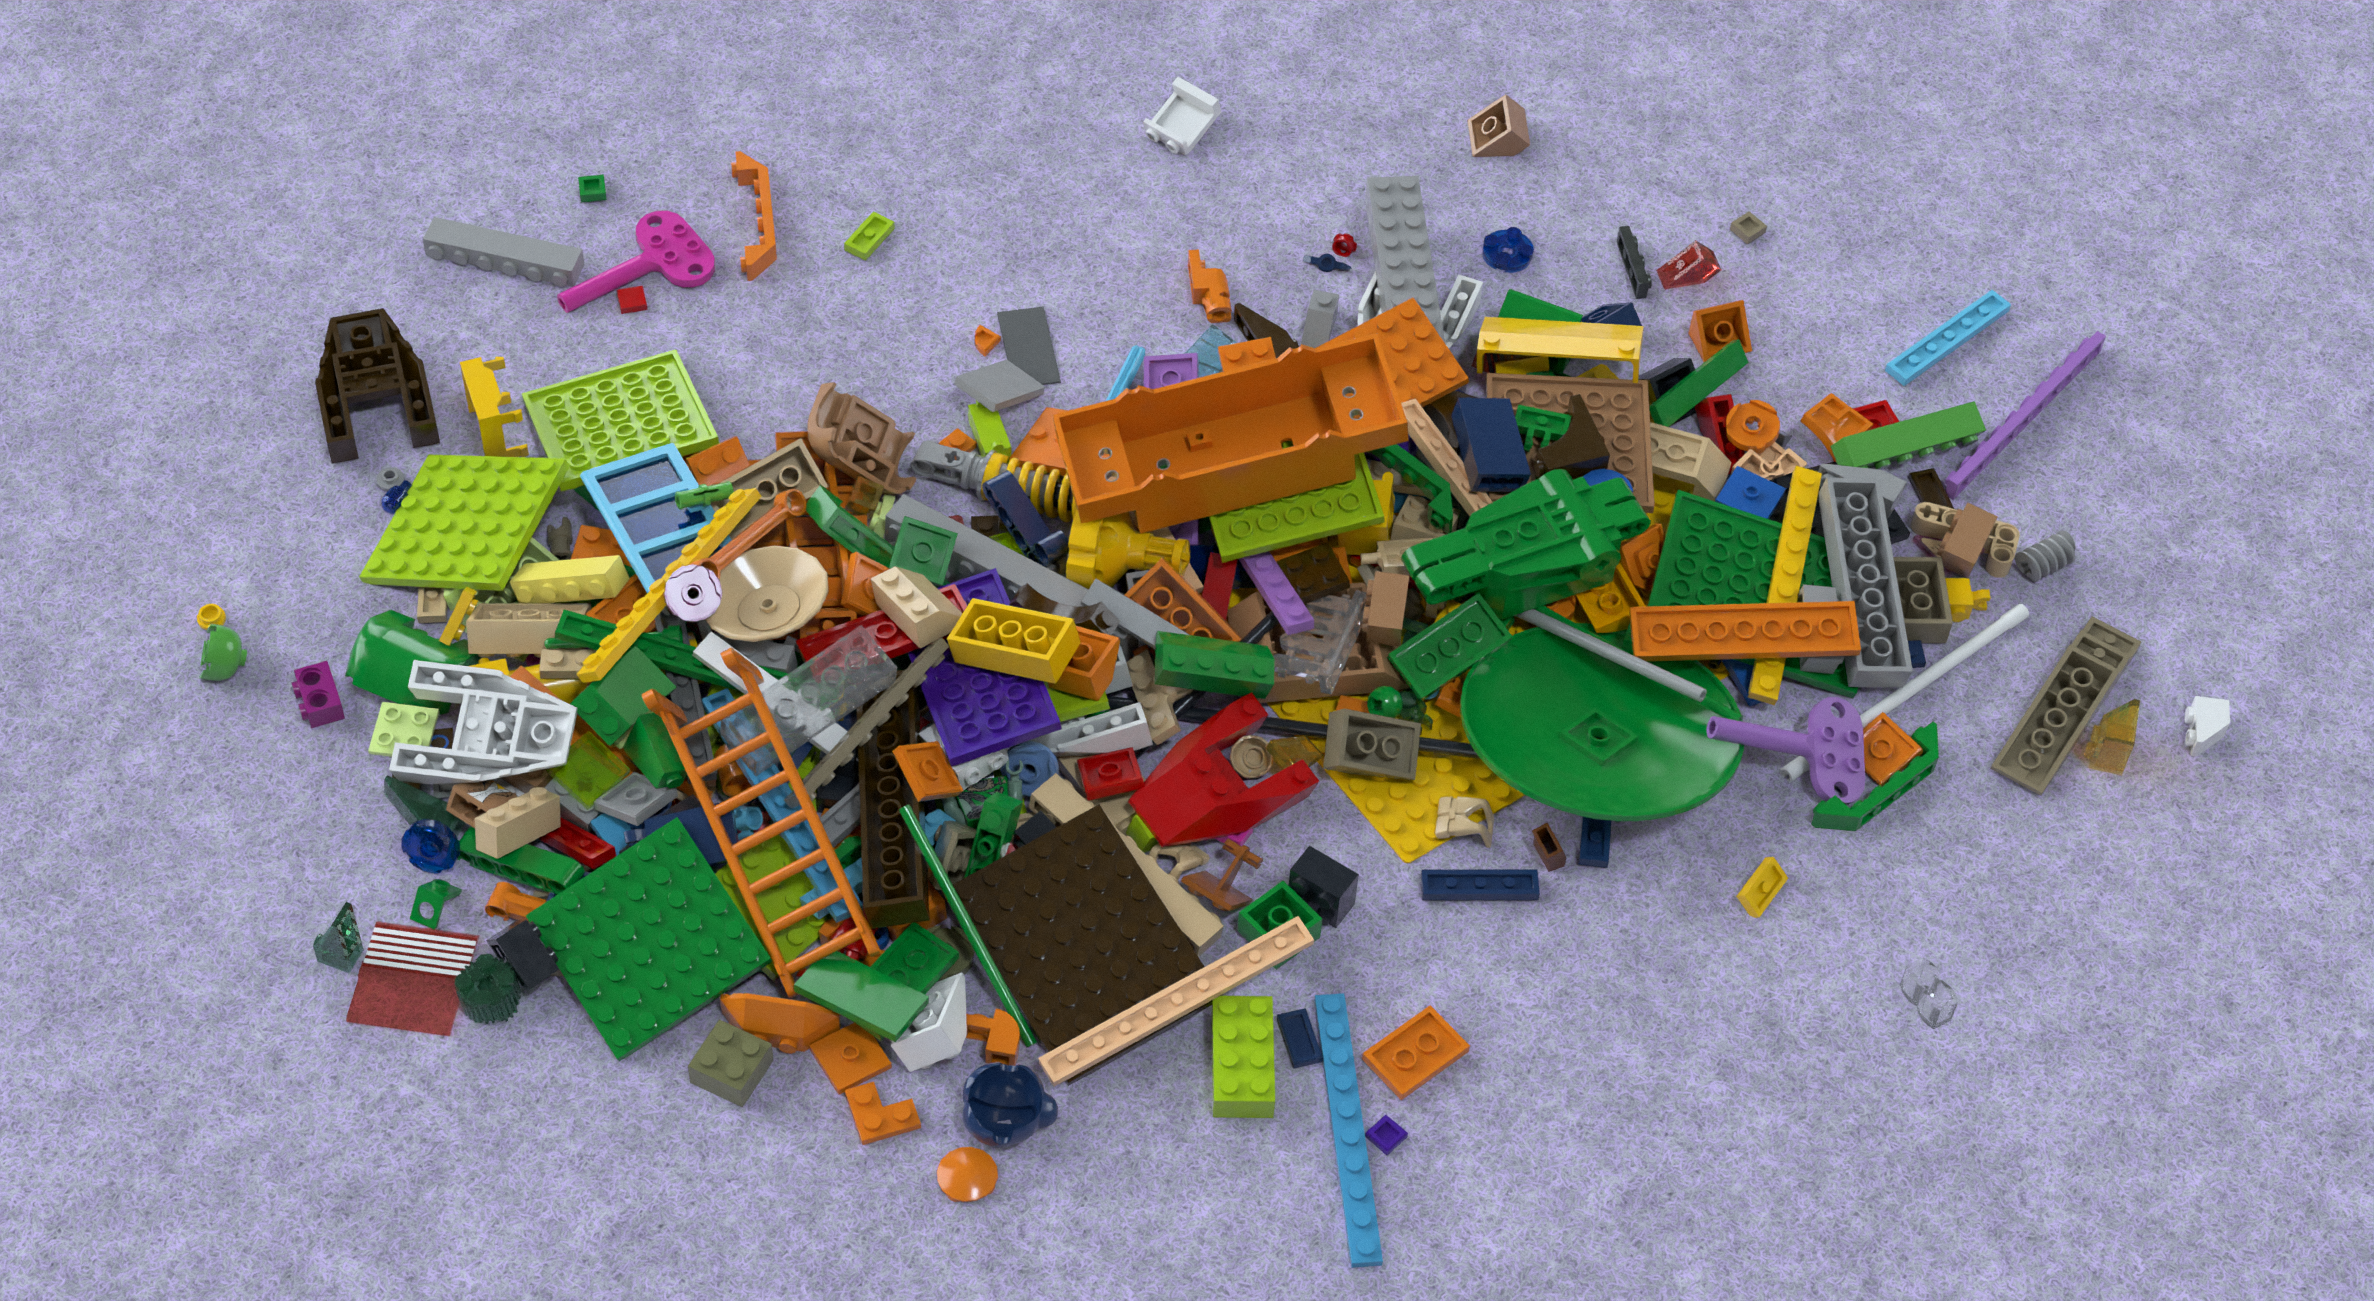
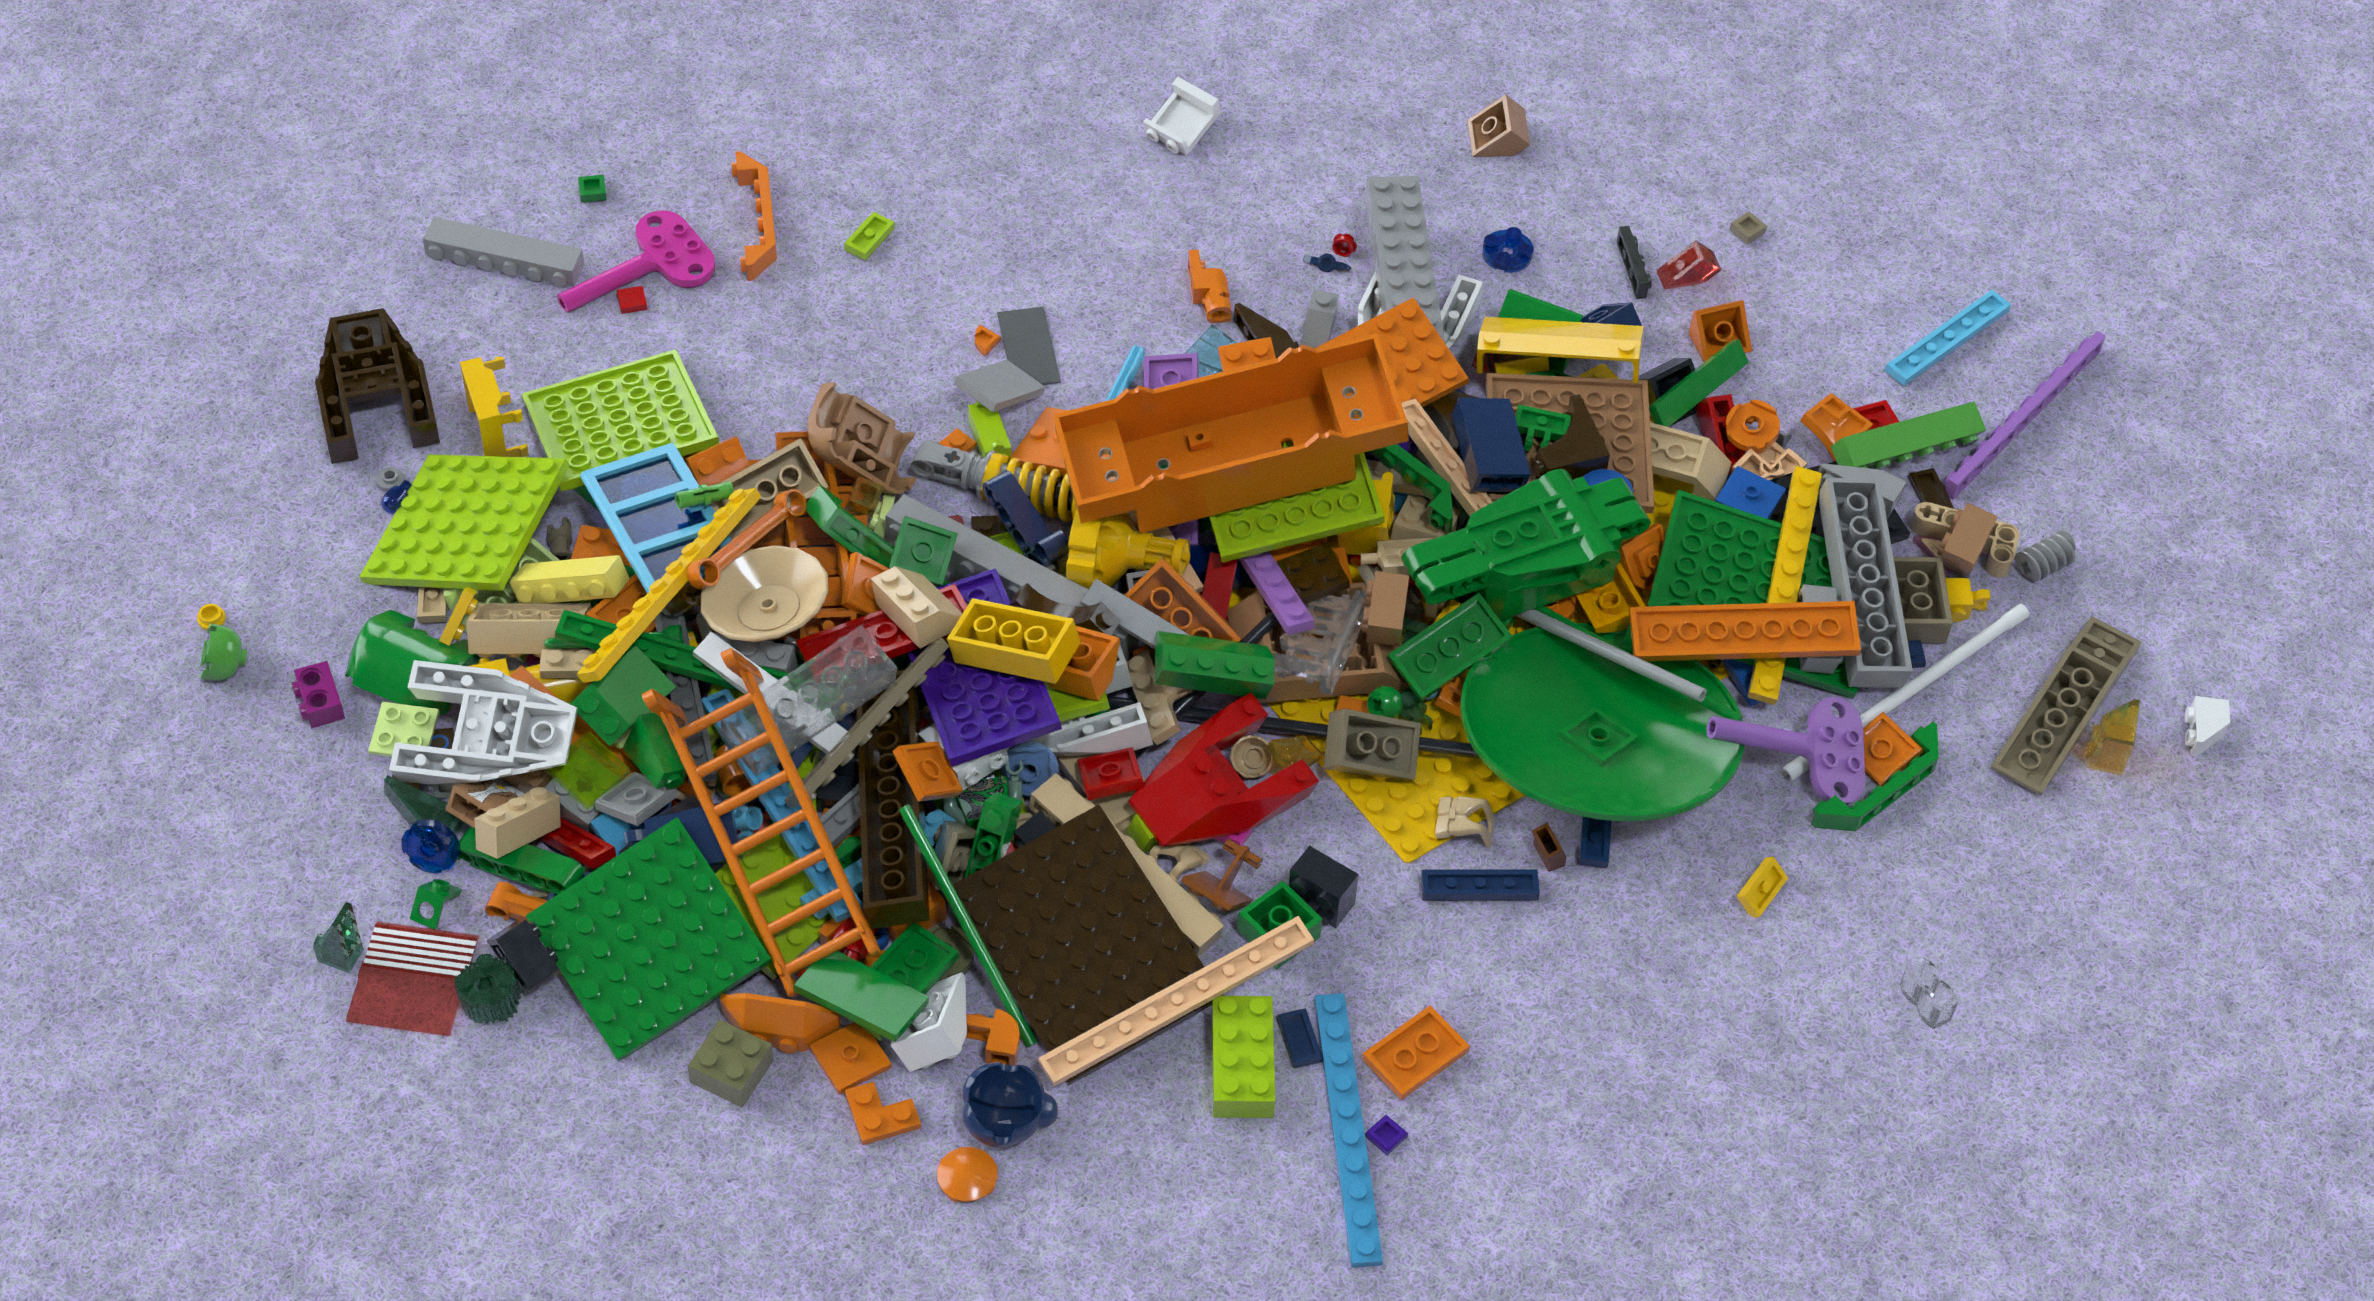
(695, 578): plate -> none

